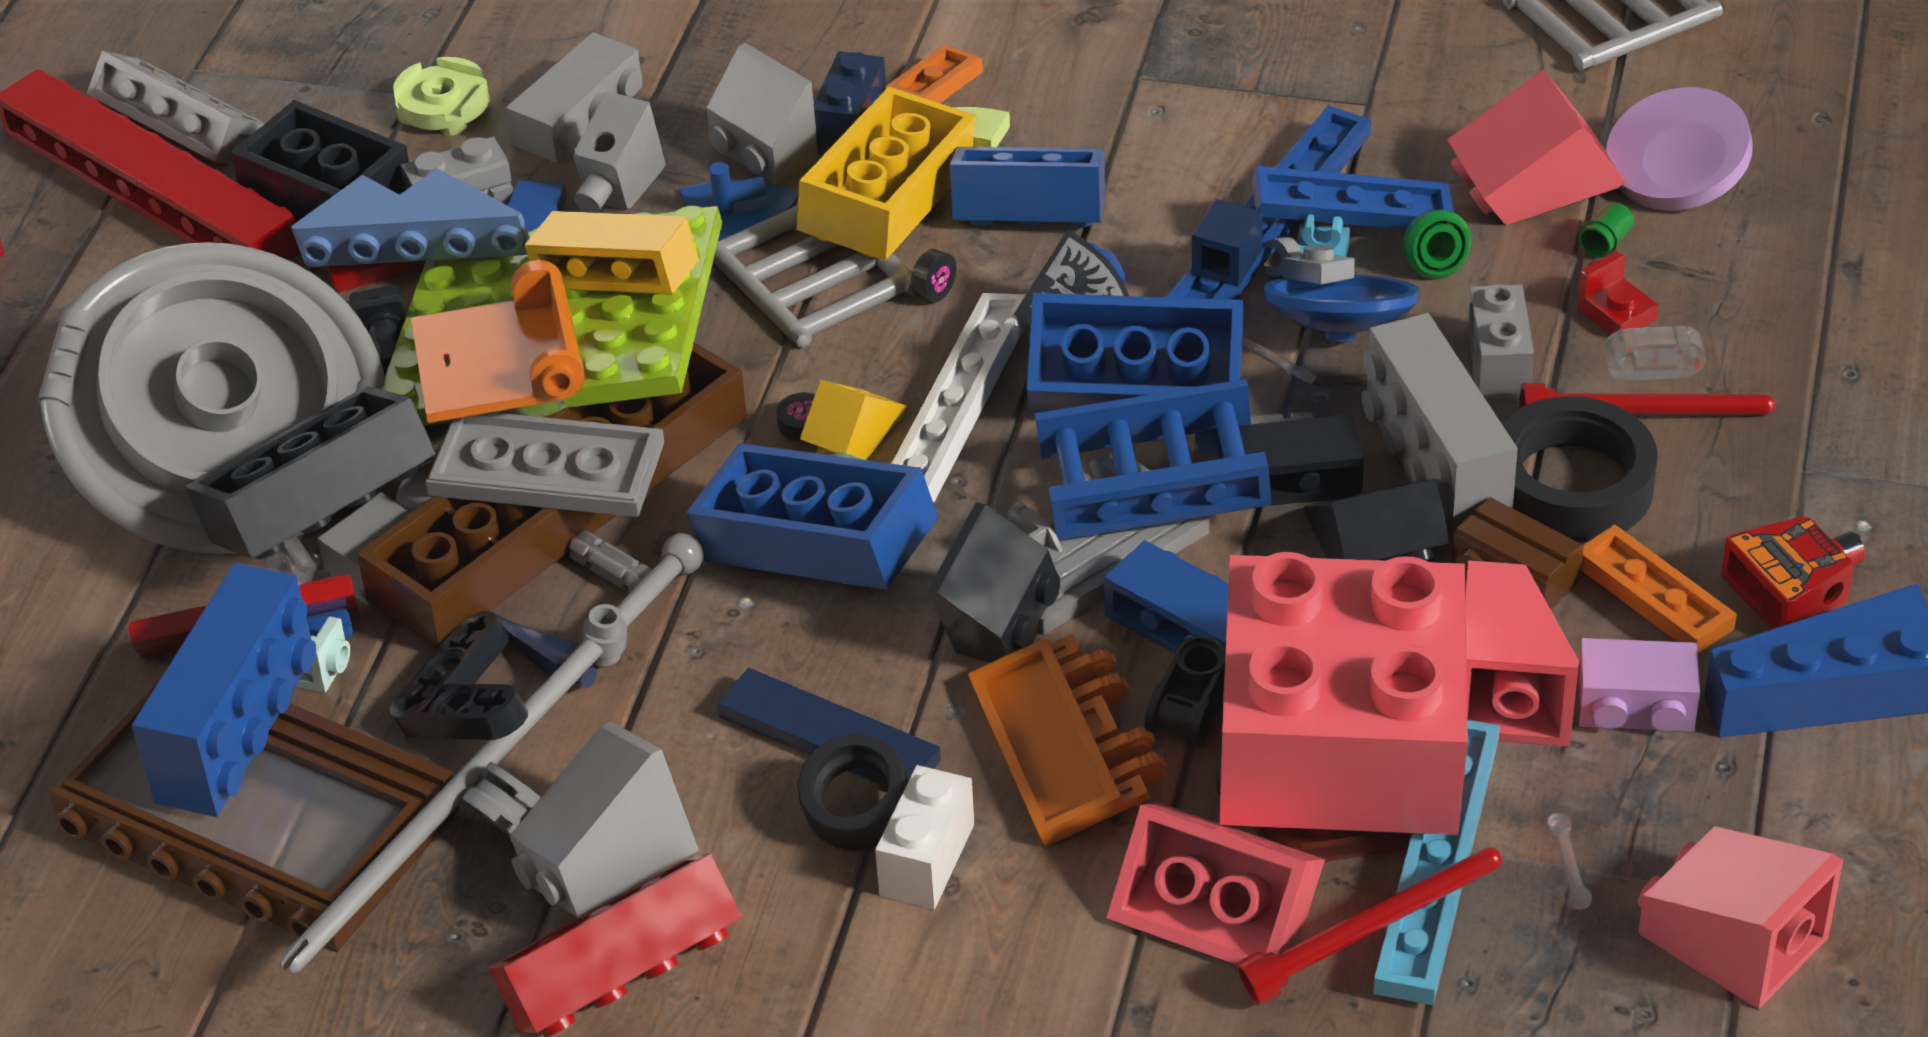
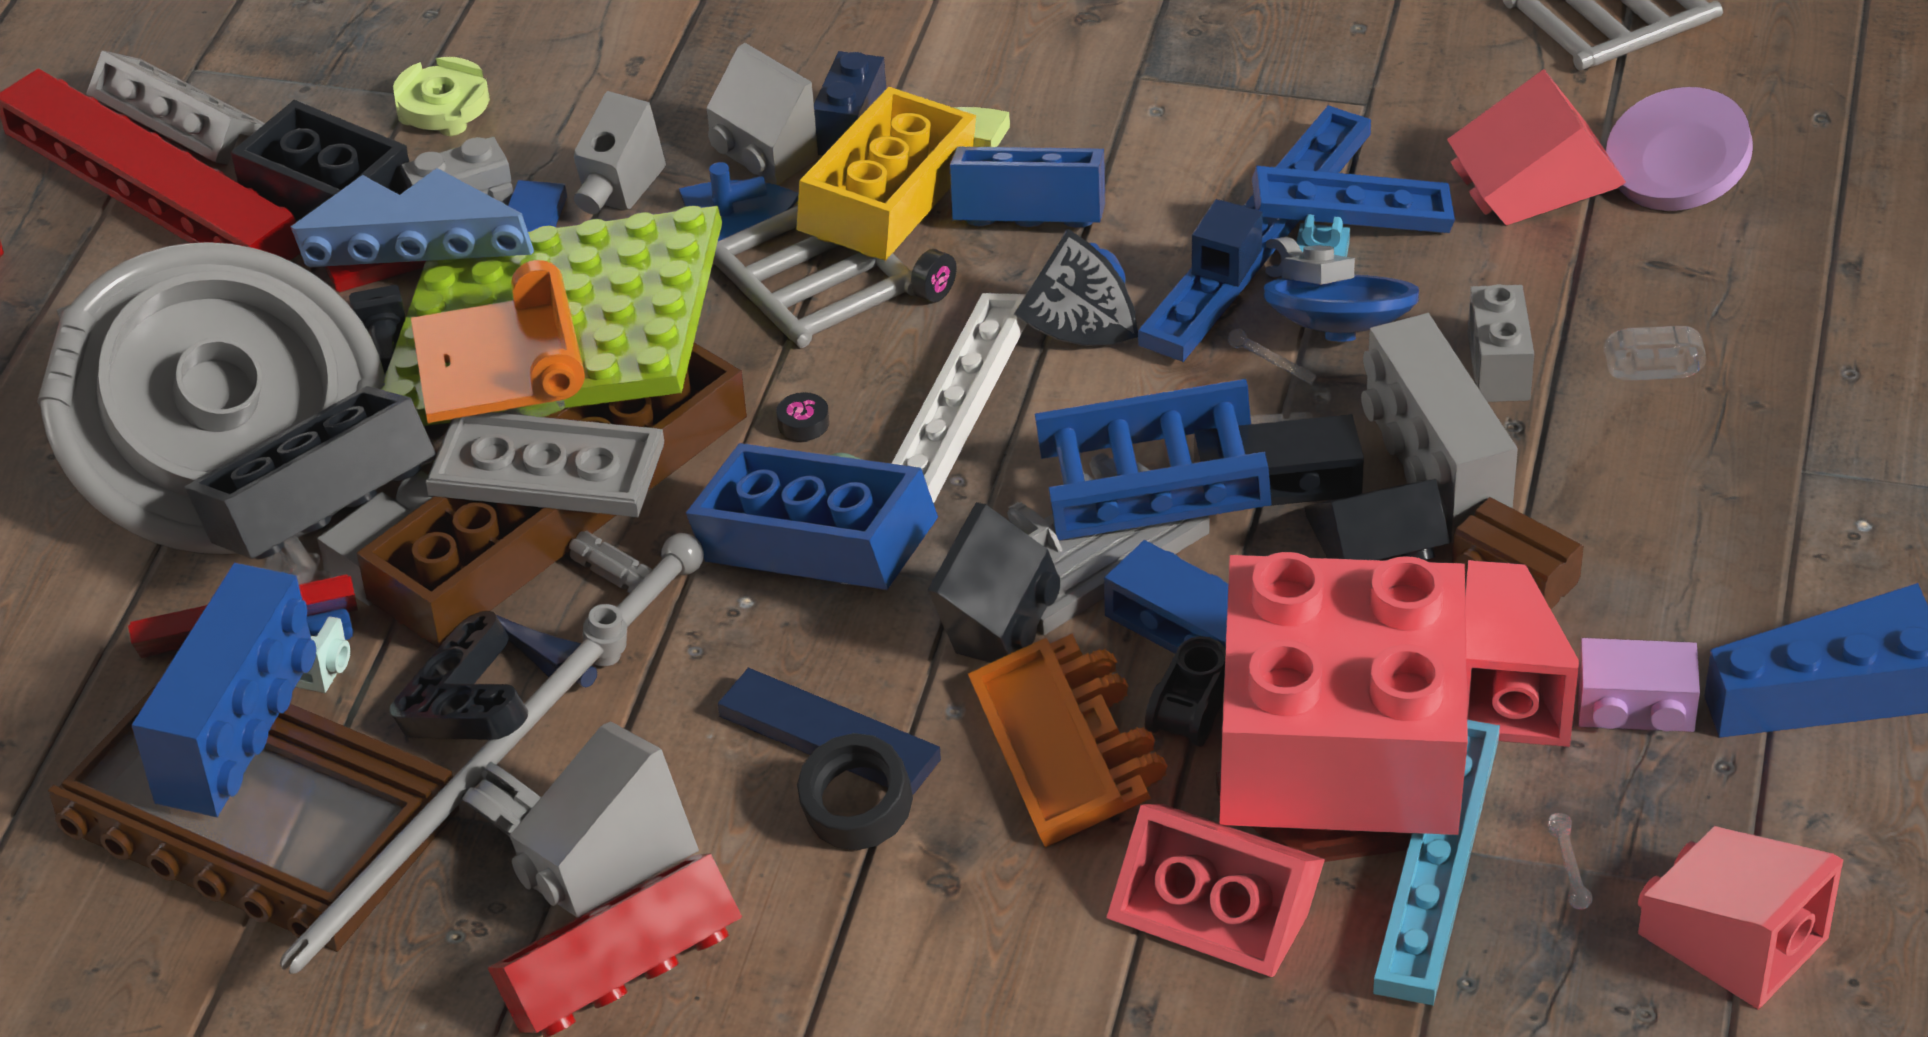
(560, 104): light grey brick -> none
(616, 251): yellow brick -> none
(850, 420): yellow slope -> none
(925, 837): white brick -> none
(939, 74): orange hinge -> none
(1128, 347): blue brick -> none
(1268, 973): red piece -> none
(1437, 243): green brick -> none
(1589, 425): black tyre -> none
(1606, 230): green piece -> none
(1612, 299): red bracket -> none
(1656, 589): orange plate -> none
(1664, 403): red piece -> none
(1791, 569): red torso -> none

